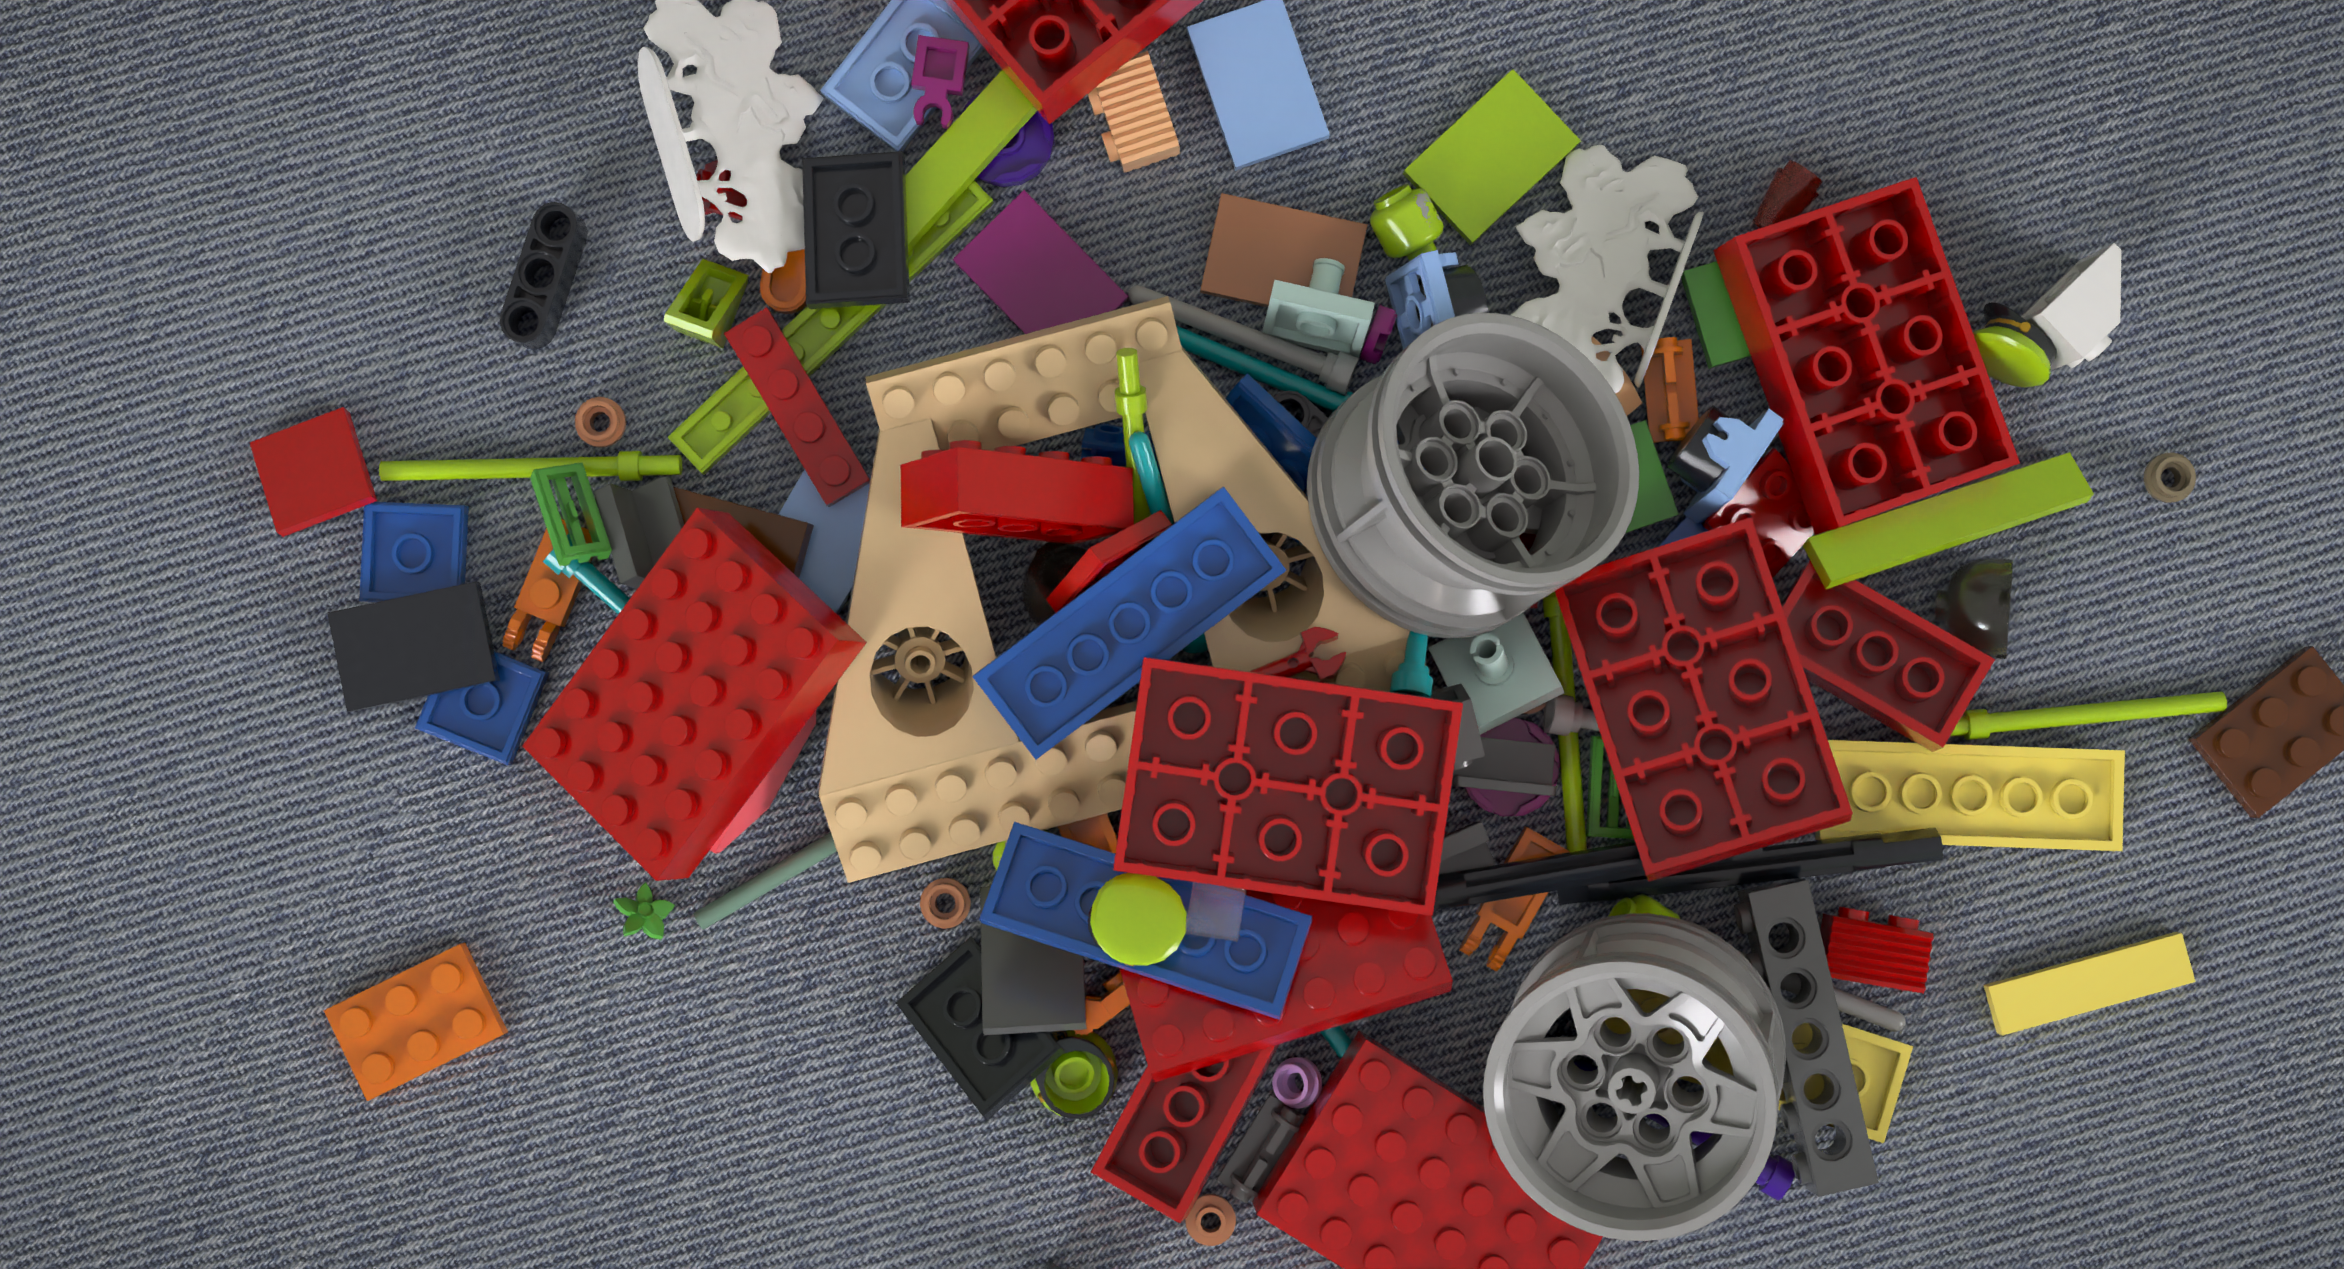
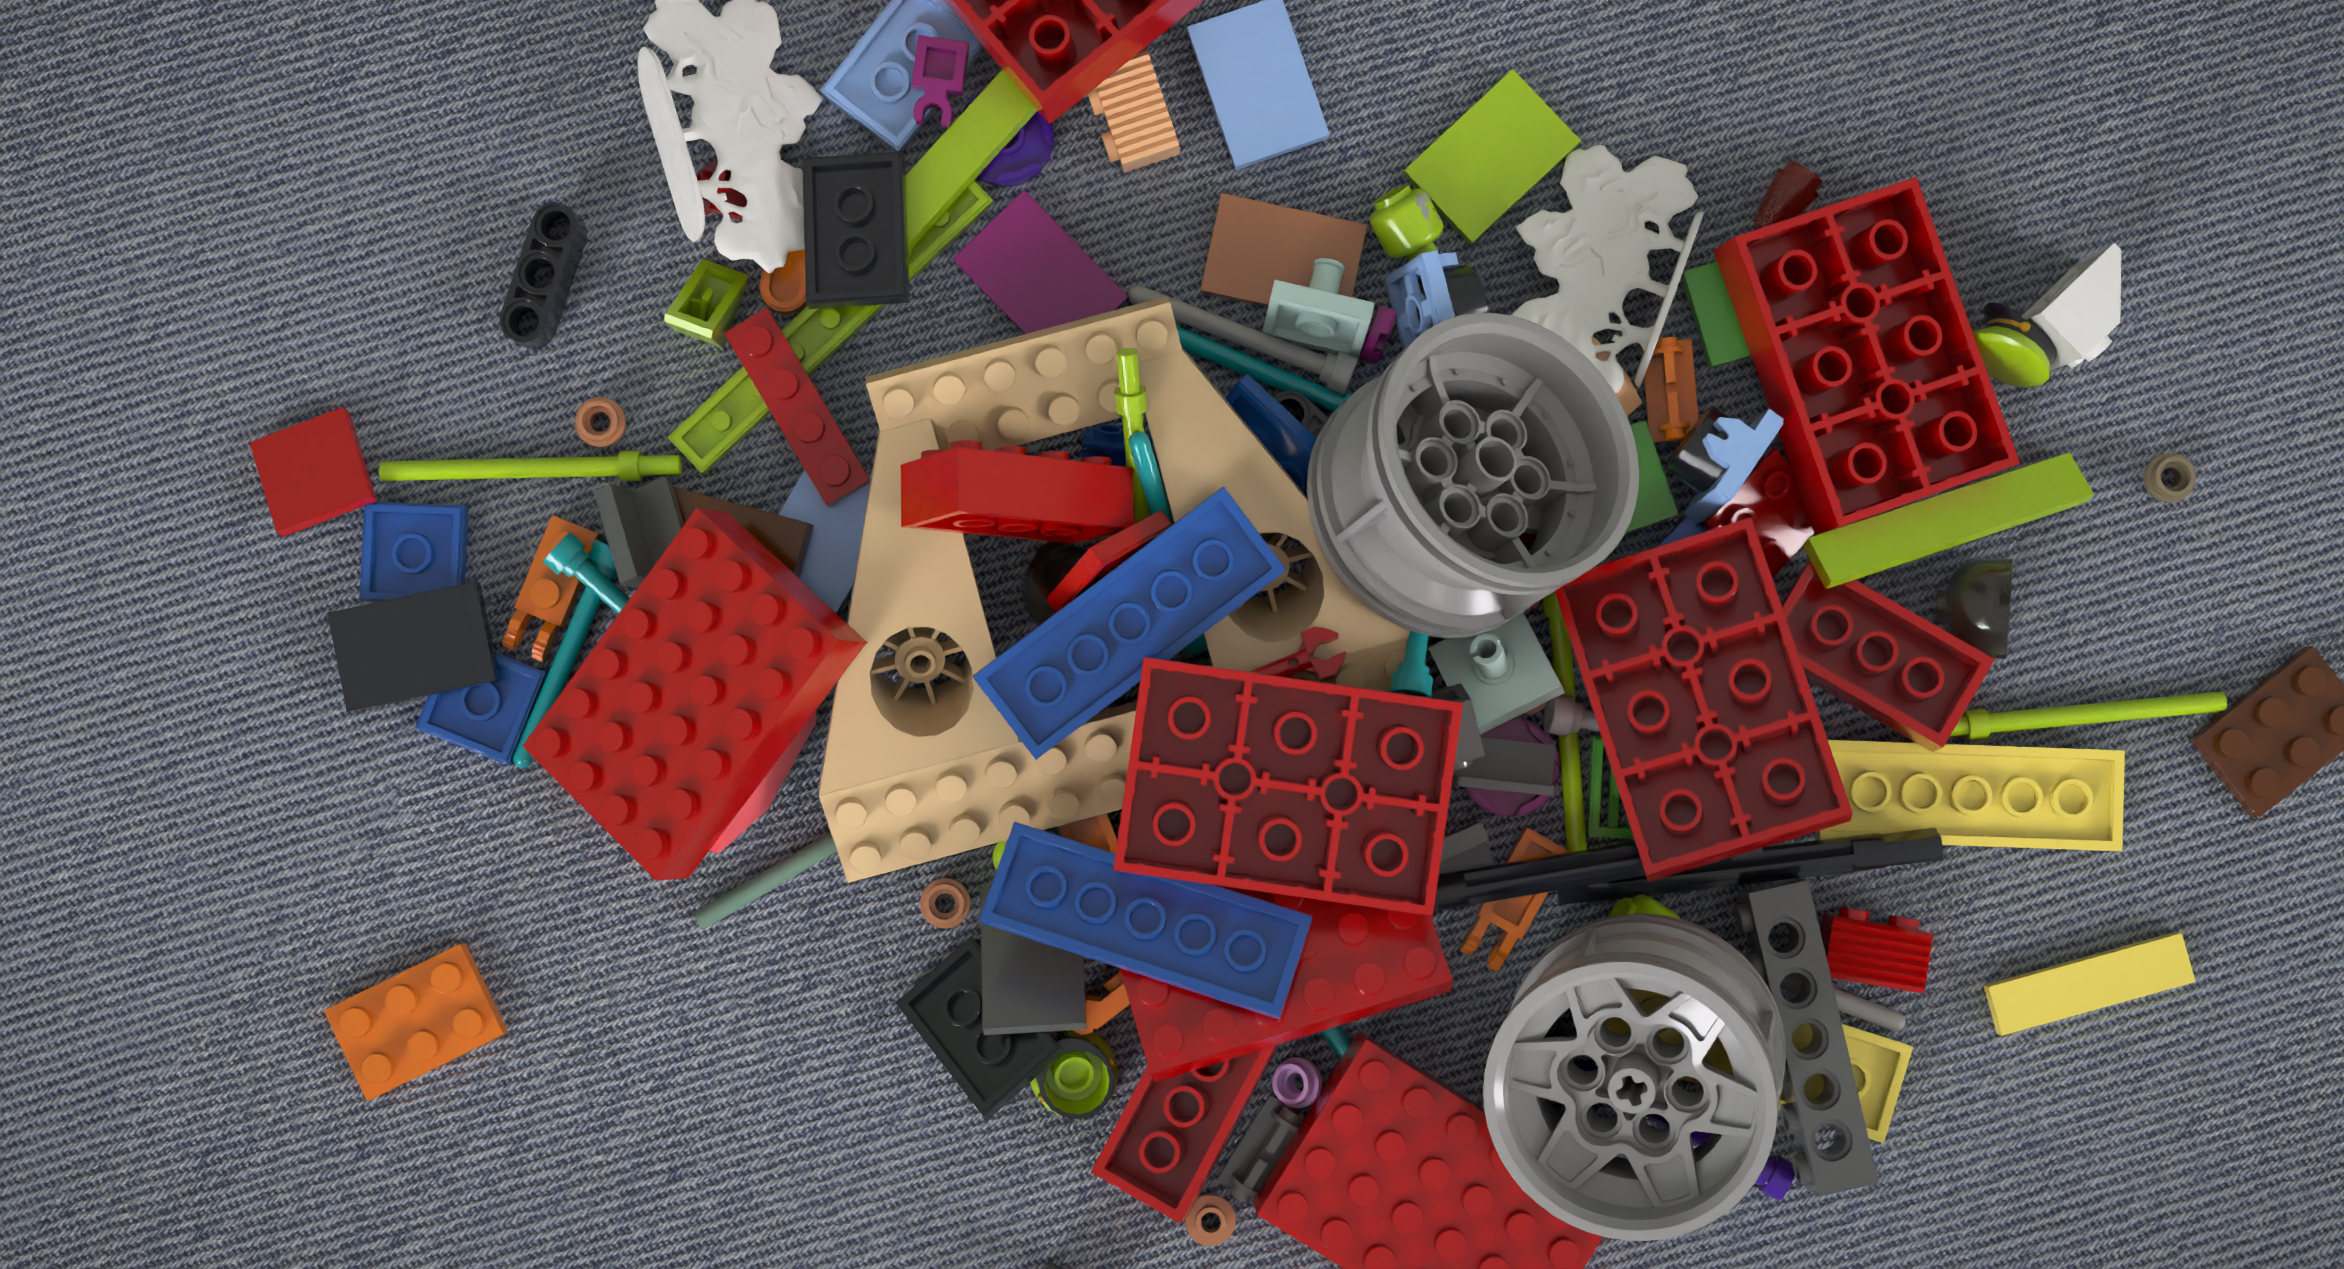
(552, 519): bright green tile -> none
(569, 649): none -> teal piece
(644, 913): bright green plant -> none
(1137, 919): lime piece -> none
(1215, 911): clear tile -> none

